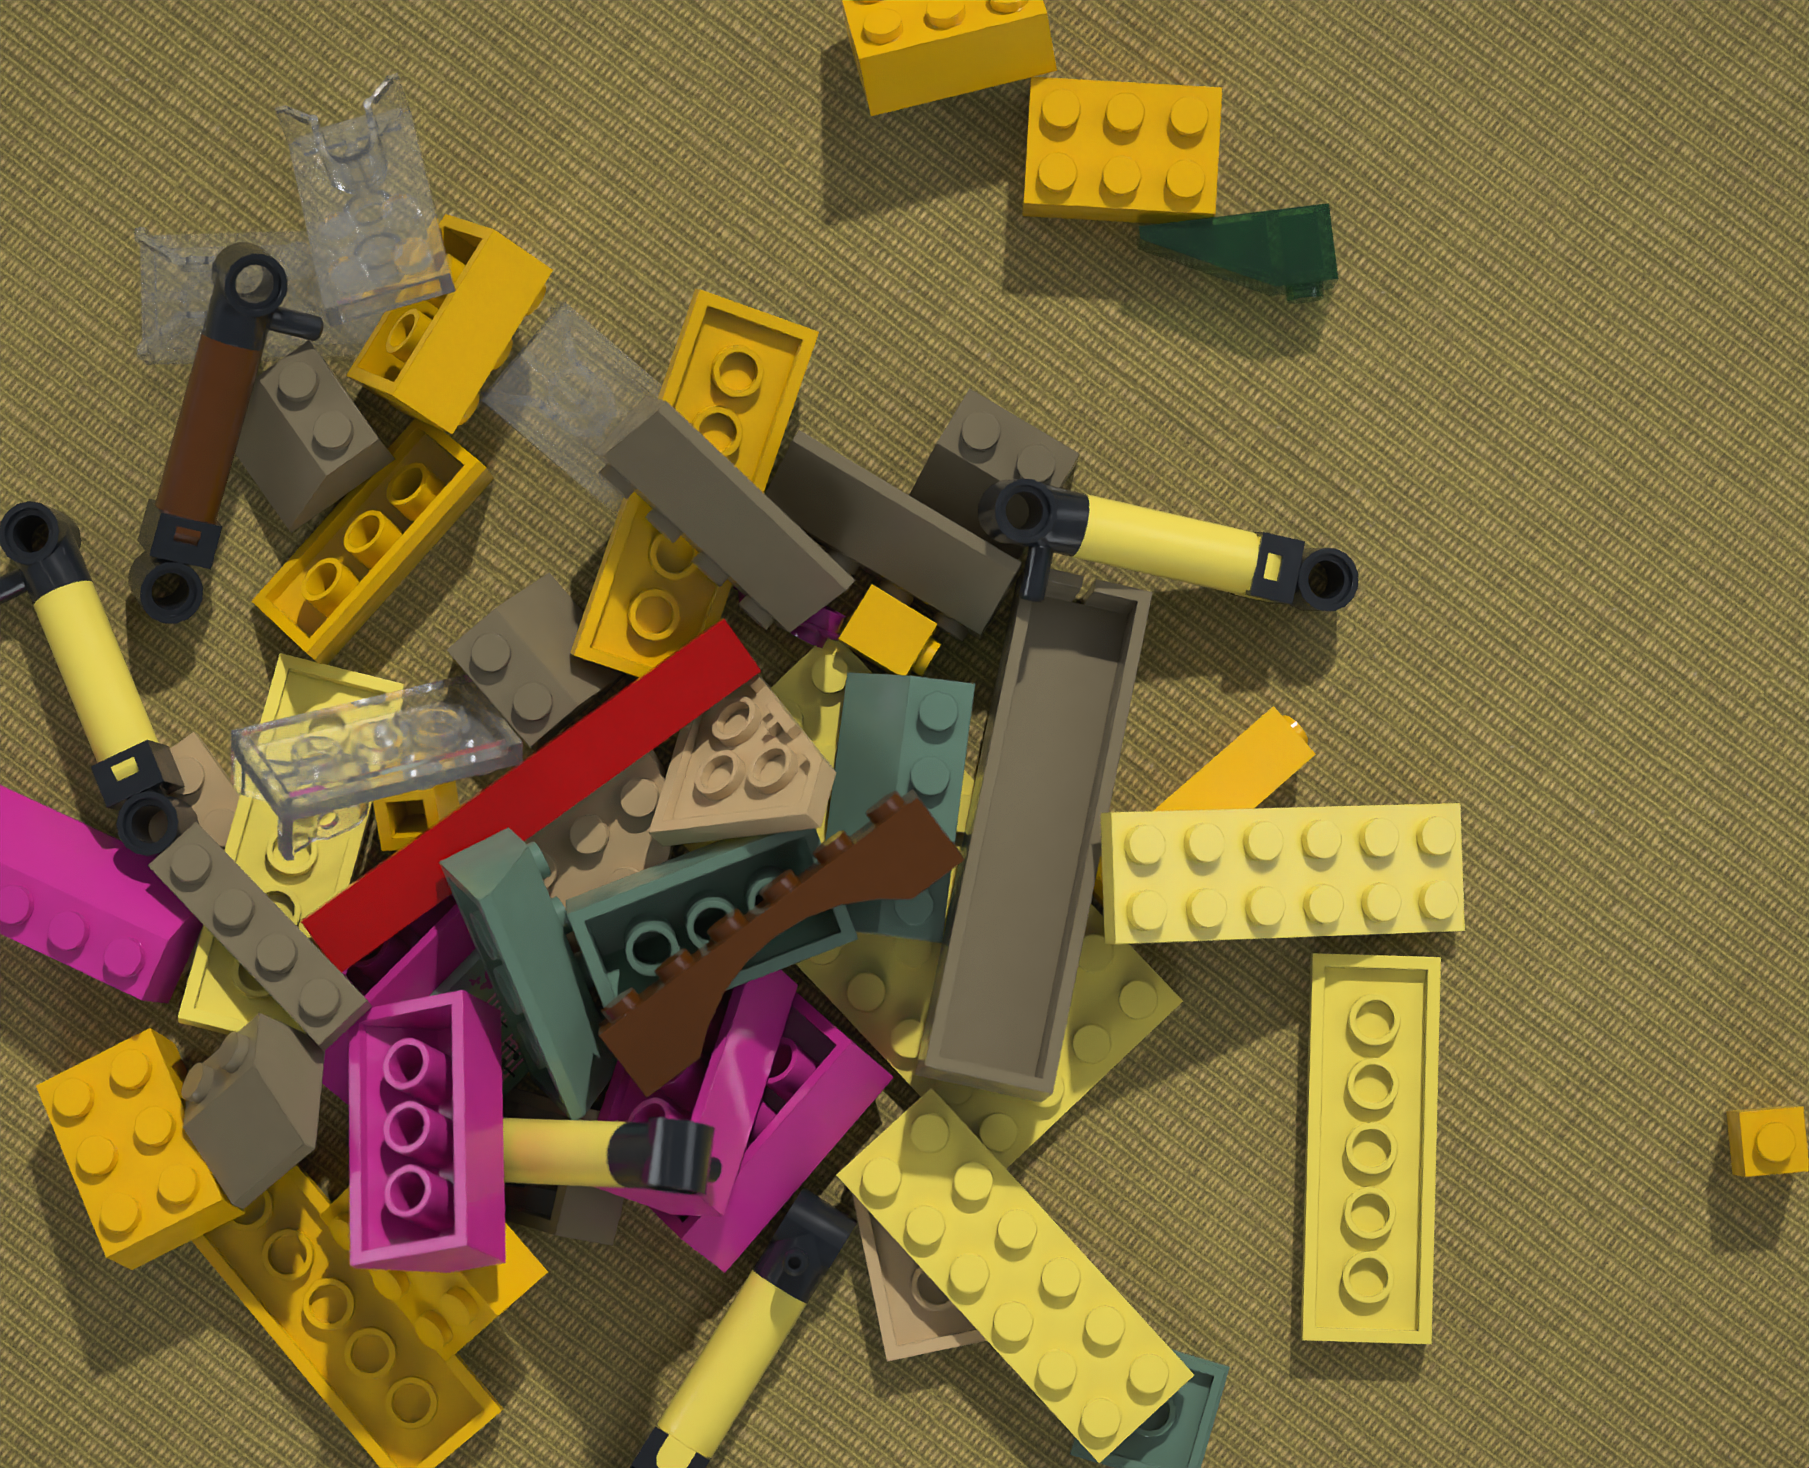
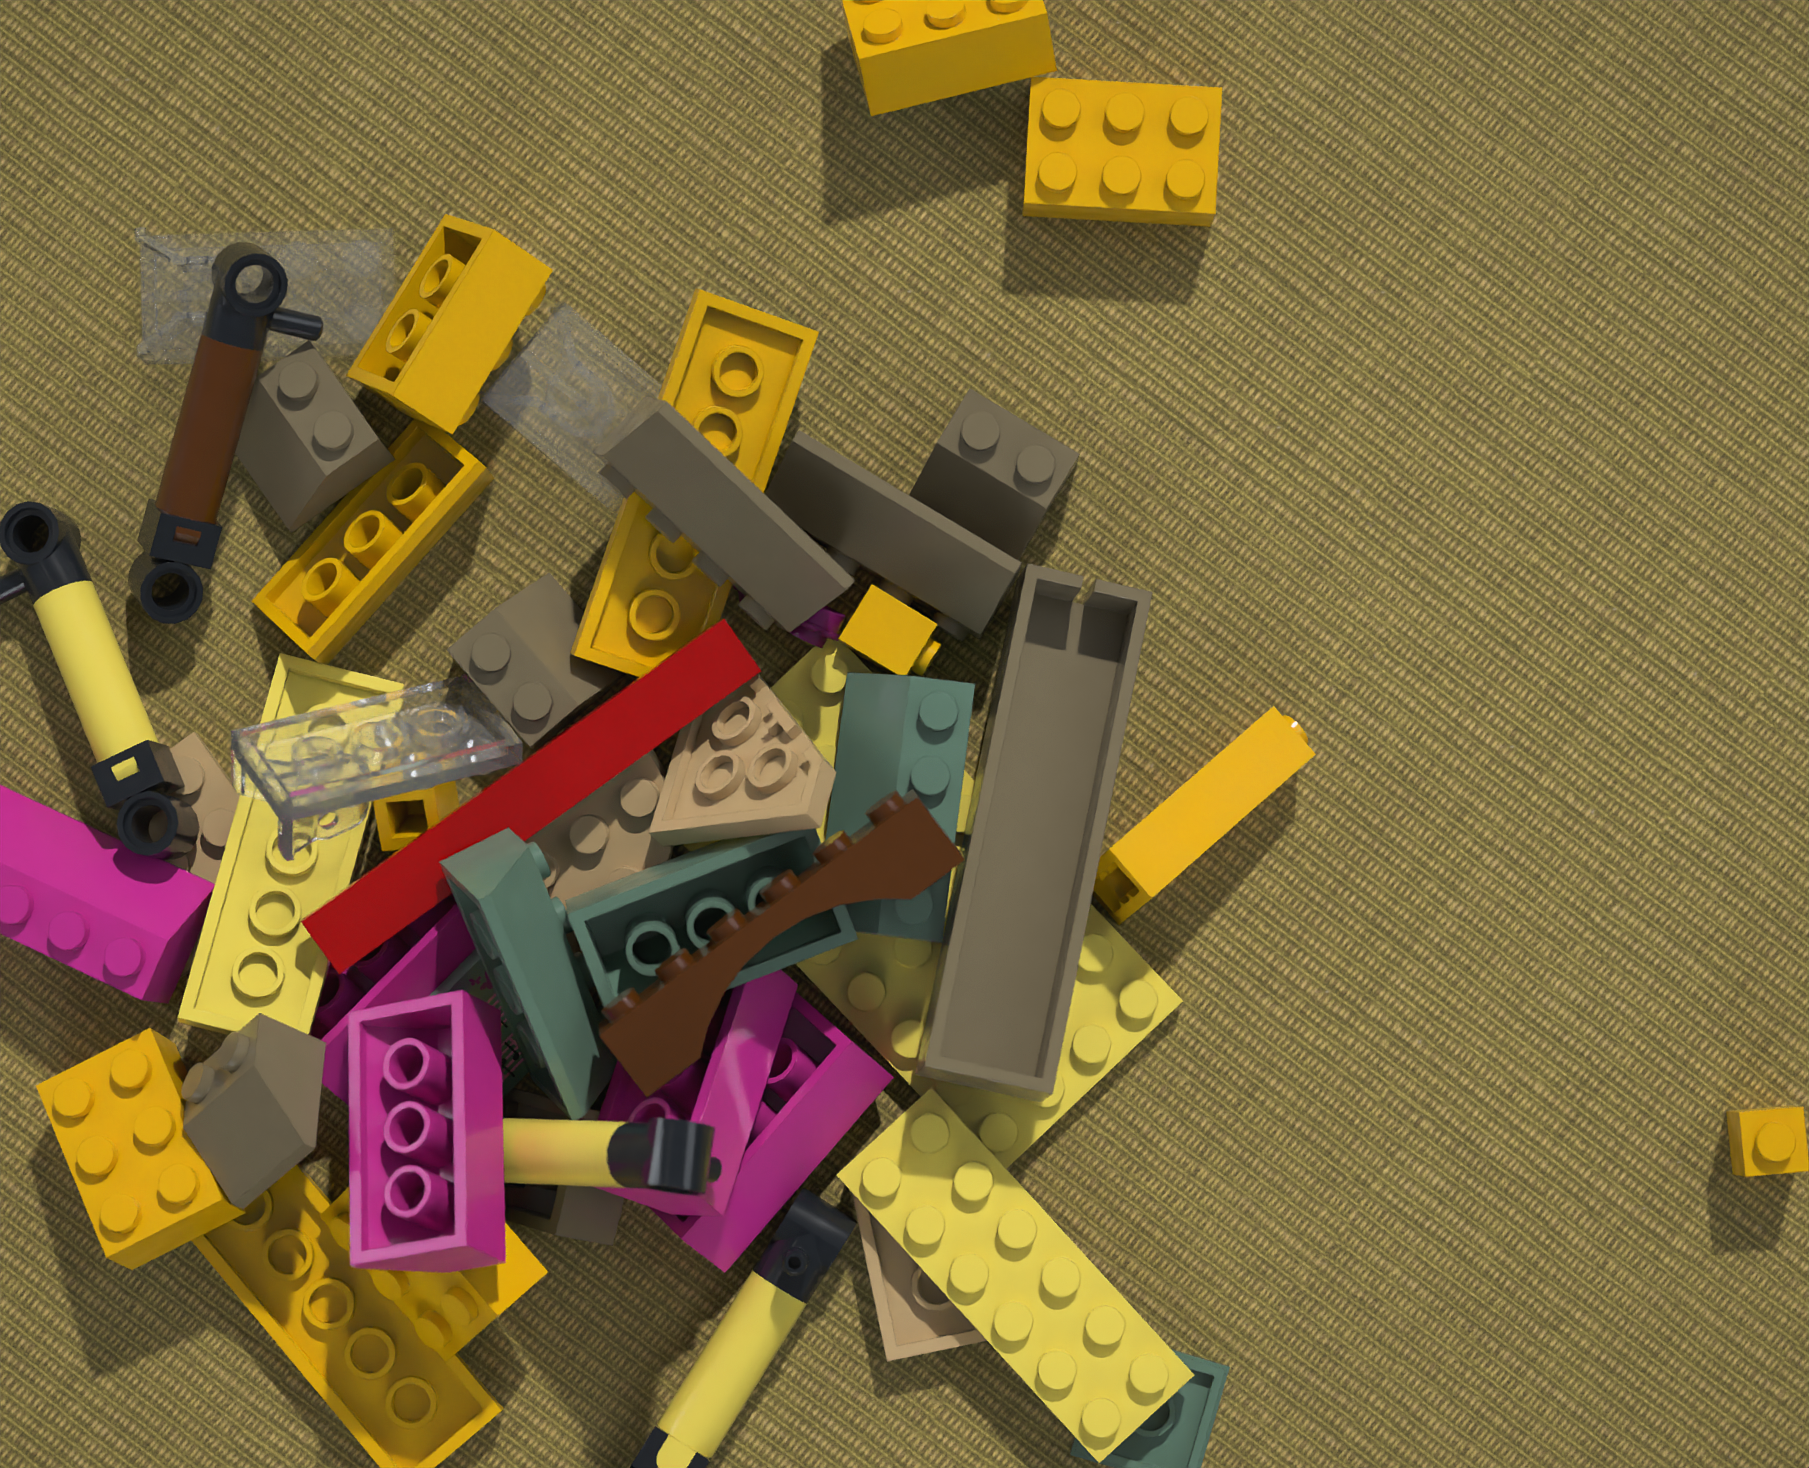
(260, 936): dark tan plate -> none
(368, 207): clear plate -> none
(1162, 545): piece -> none
(1263, 250): clear green slope -> none
(1281, 872): light yellow plate -> none
(1370, 1148): light yellow plate -> none

